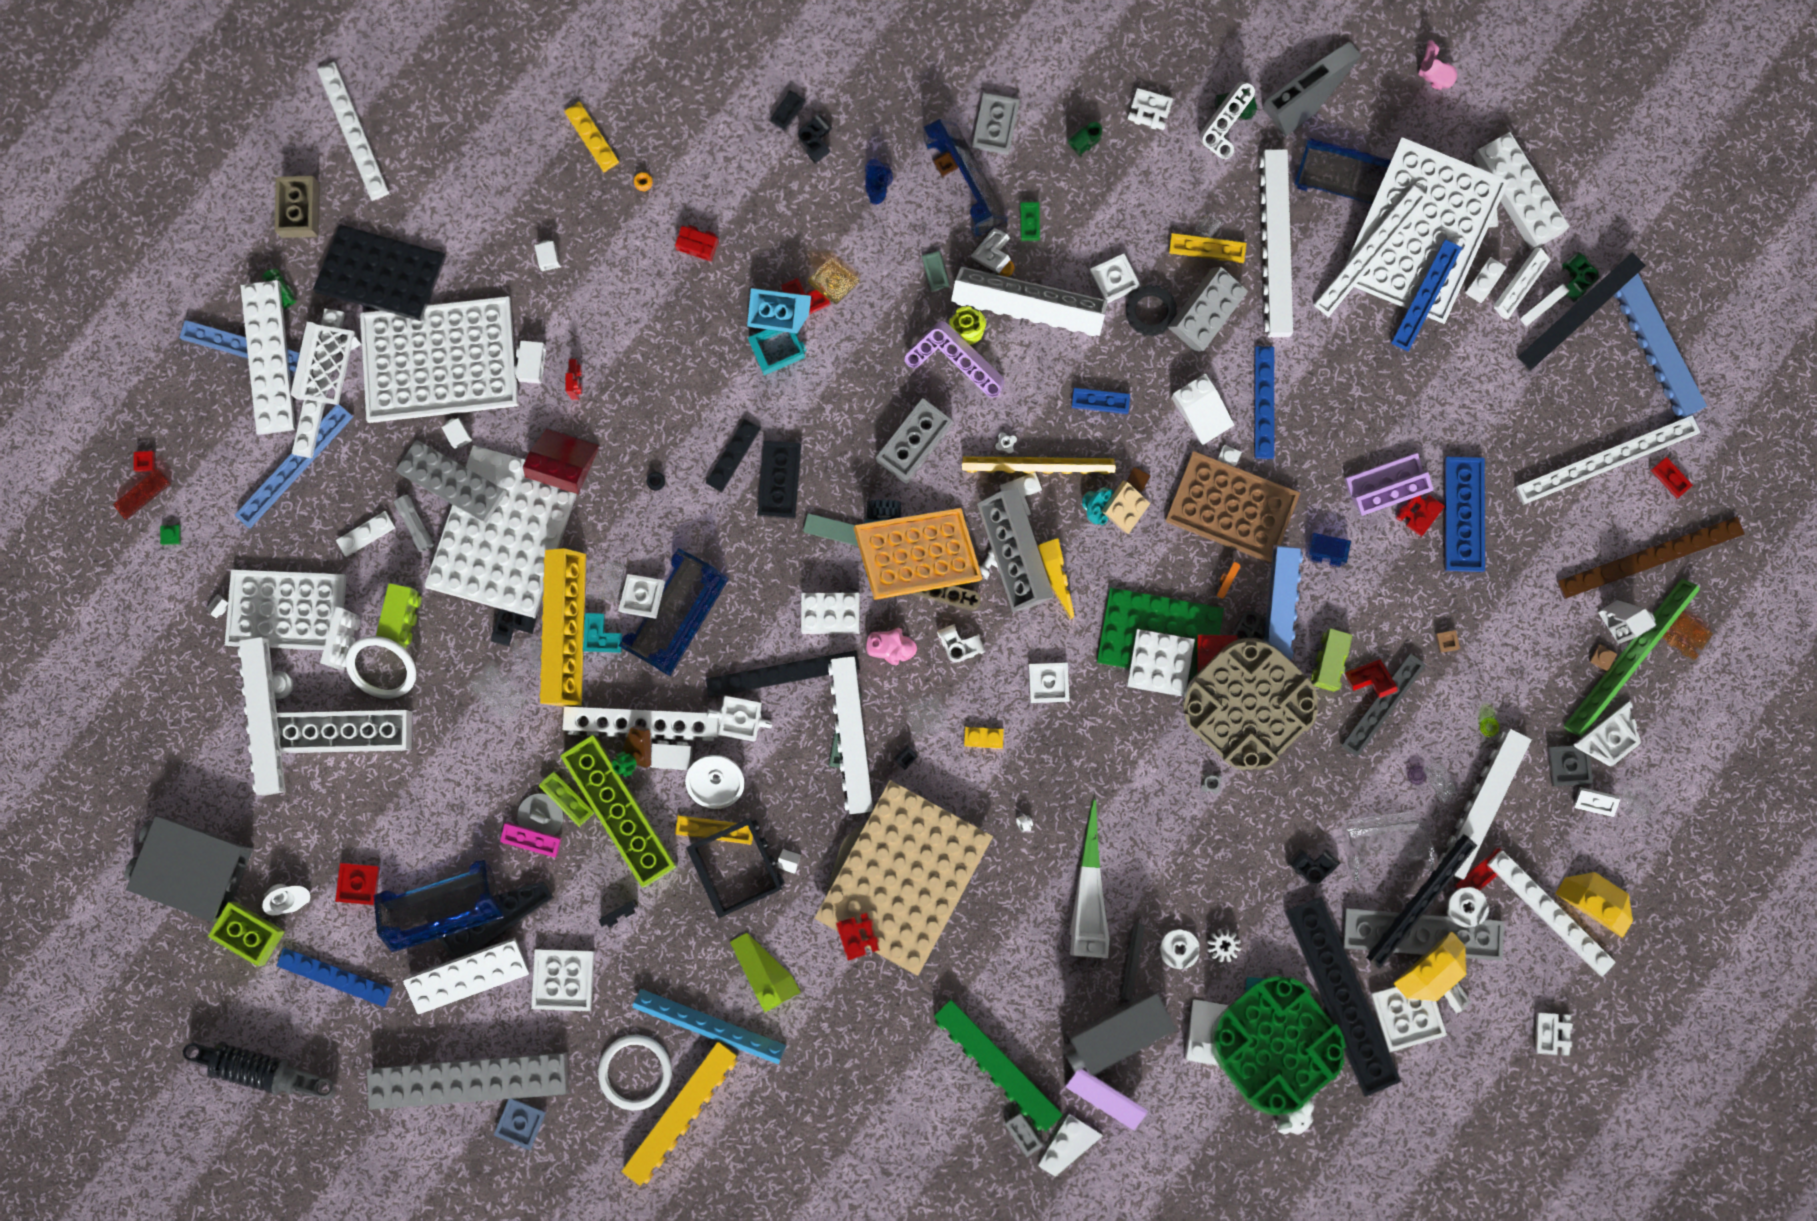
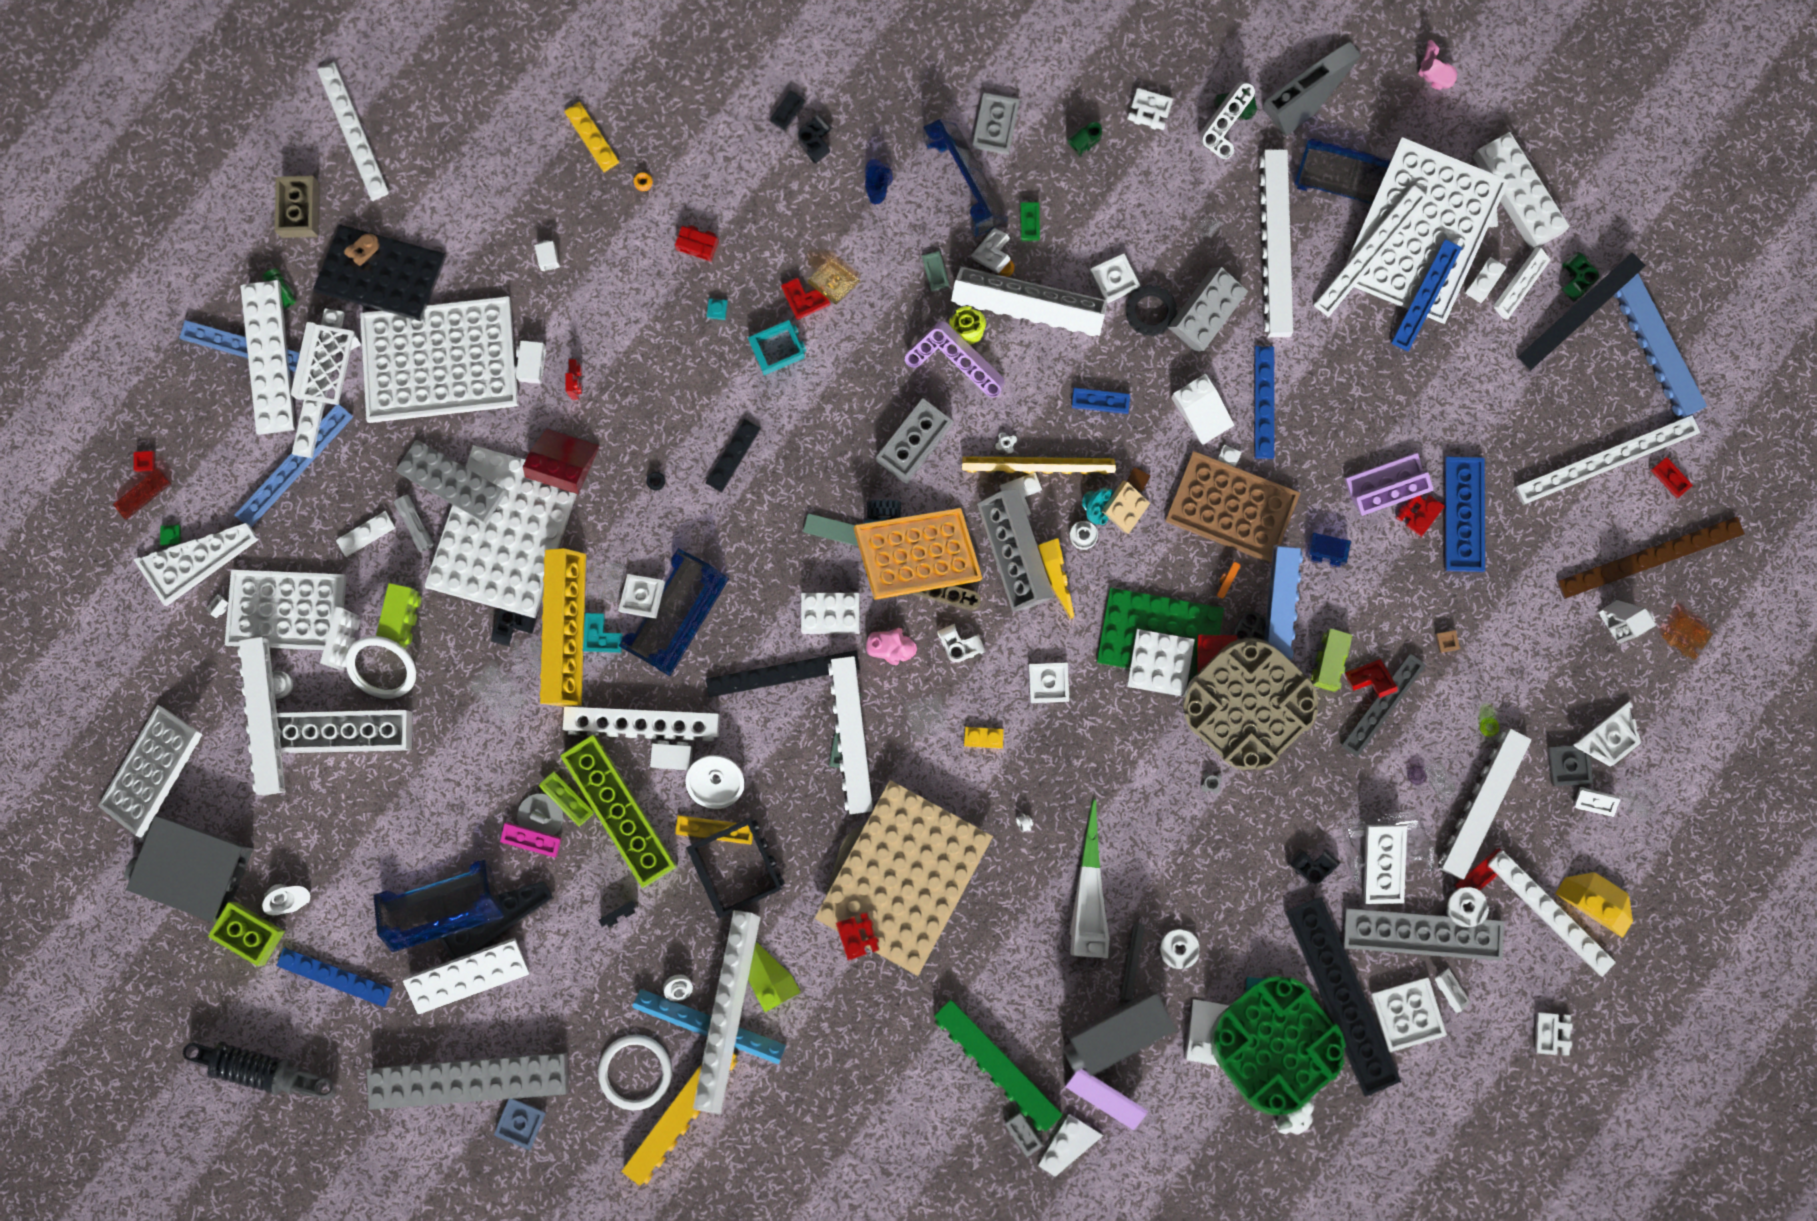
(149, 770): none -> white plate
(187, 564): none -> white wing
(357, 883): red plate -> none
(367, 243): none -> medium nougat plate
(456, 433): white brick -> none
(563, 980): white plate -> none
(624, 764): green gear -> none
(639, 745): reddish brown wing -> none
(677, 988): none -> white plate
(717, 309): none -> teal plate
(726, 1012): none -> white brick
(739, 718): white plate -> none
(778, 310): medium azure slope -> none
(779, 479): black plate -> none
(788, 861): white slope -> none
(905, 757): black slope -> none
(945, 164): reddish brown tile -> none
(987, 563): white piece -> none
(1083, 535): none -> white plate
(1207, 248): yellow plate -> none
(1229, 949): white gear -> none
(1385, 864): none -> white plate
(1421, 901): black plate -> none
(1435, 971): yellow wedge -> none
(1544, 305): white beam -> none
(1603, 658): medium nougat plate -> none
(1631, 658): bright green plate -> none

